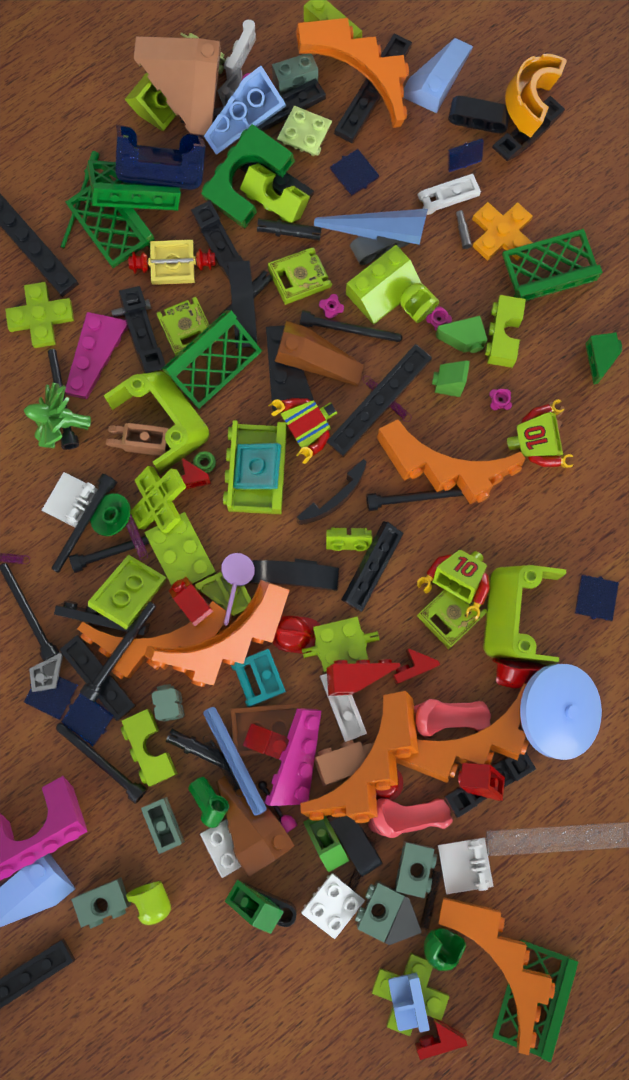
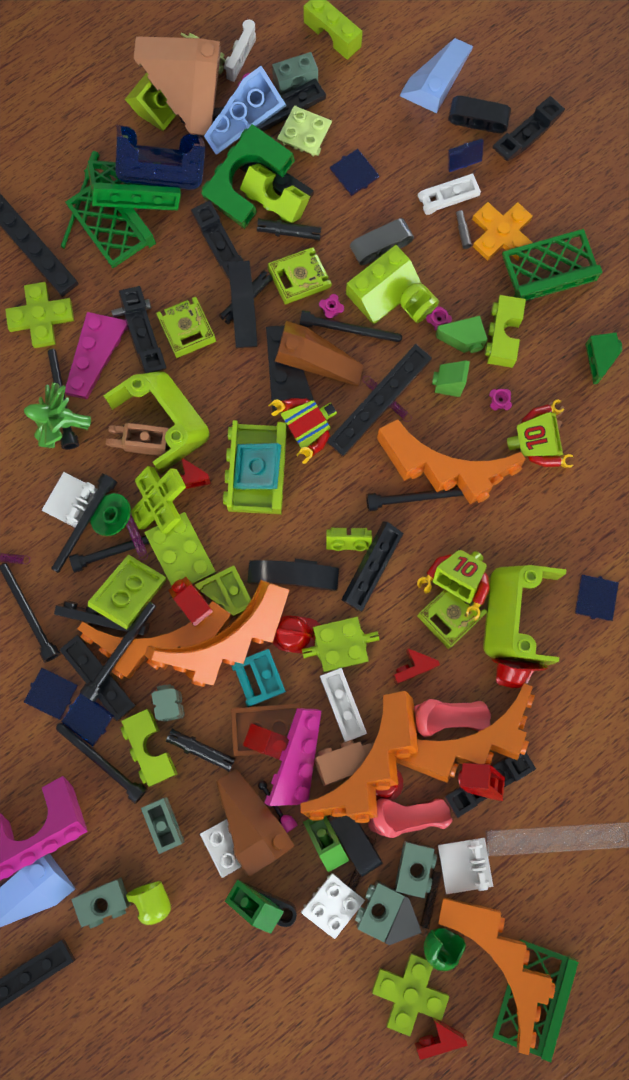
(46, 674): light grey piece -> none
(172, 261): light yellow plate -> none
(199, 345): green fence -> none
(205, 456): bright green plate -> none
(211, 805): green piece -> none
(230, 86): light grey piece -> none
(232, 776): black piece -> none
(234, 761): medium blue axle -> none
(238, 571): lavender piece -> none
(314, 514): black slope -> none
(336, 40): orange arch -> none
(350, 678): red slope -> none
(368, 95): black plate -> none
(397, 225): medium blue wedge -> none
(408, 1002): light blue panel -> none
(521, 94): light orange brick -> none
(561, 711): light blue dish -> none

